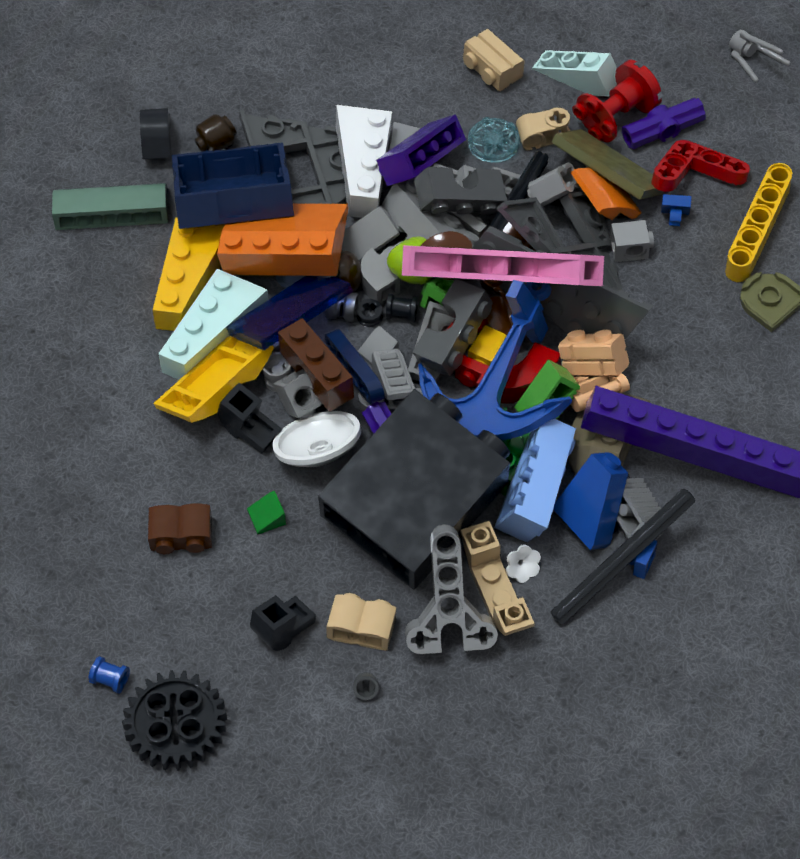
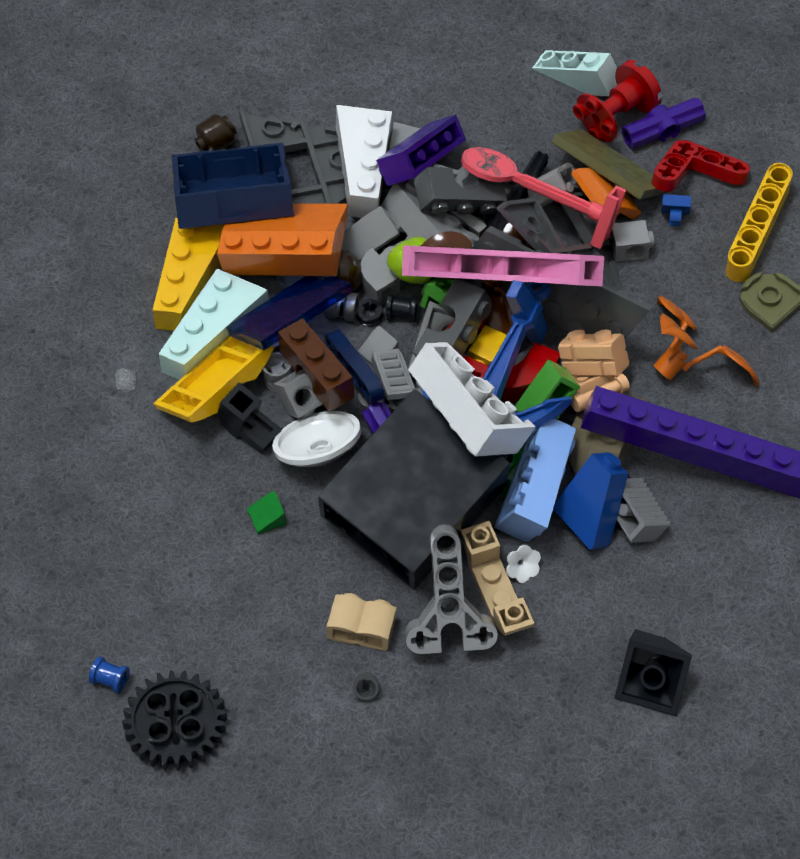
(110, 206): sand green brick -> none
(125, 380): none -> clear hinge
(155, 133): black brick -> none
(180, 528): reddish brown brick -> none
(280, 621): black brick -> none
(468, 402): none -> white wedge
(493, 60): tan brick -> none
(493, 139): clear light blue wheel -> none
(499, 168): none -> coral piece
(540, 127): tan piece -> none
(622, 556): black axle -> none
(644, 560): blue tile -> none
(653, 673): none -> black slope
(674, 358): none -> orange plant
(746, 45): light grey plant -> none

